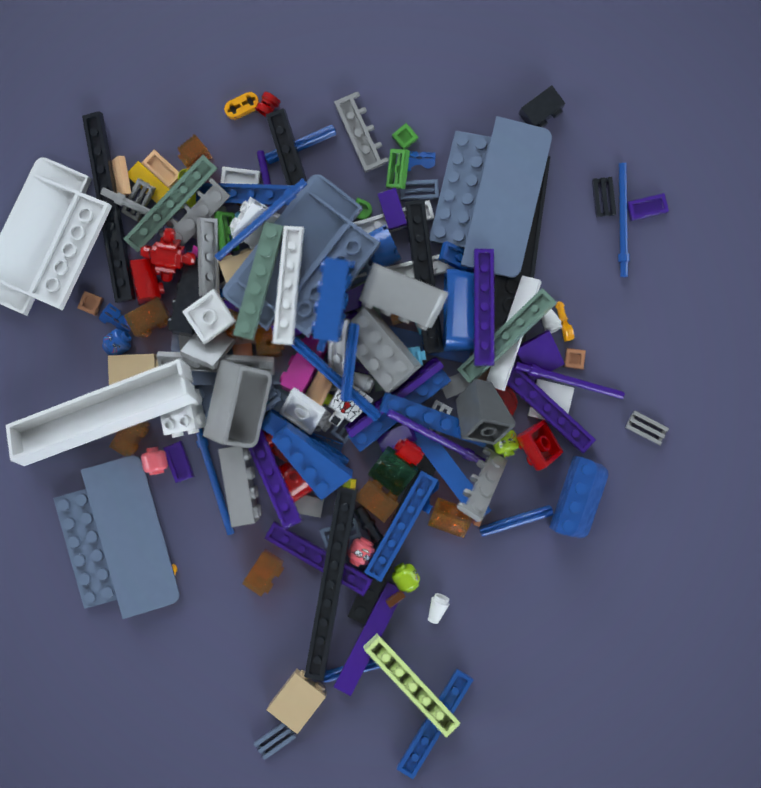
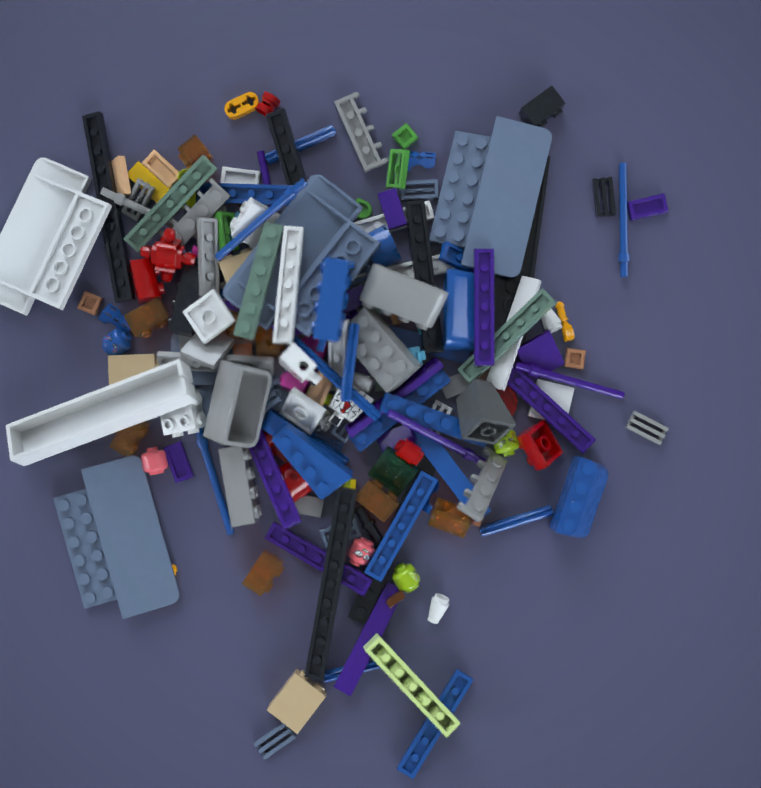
(295, 358): none -> white torso

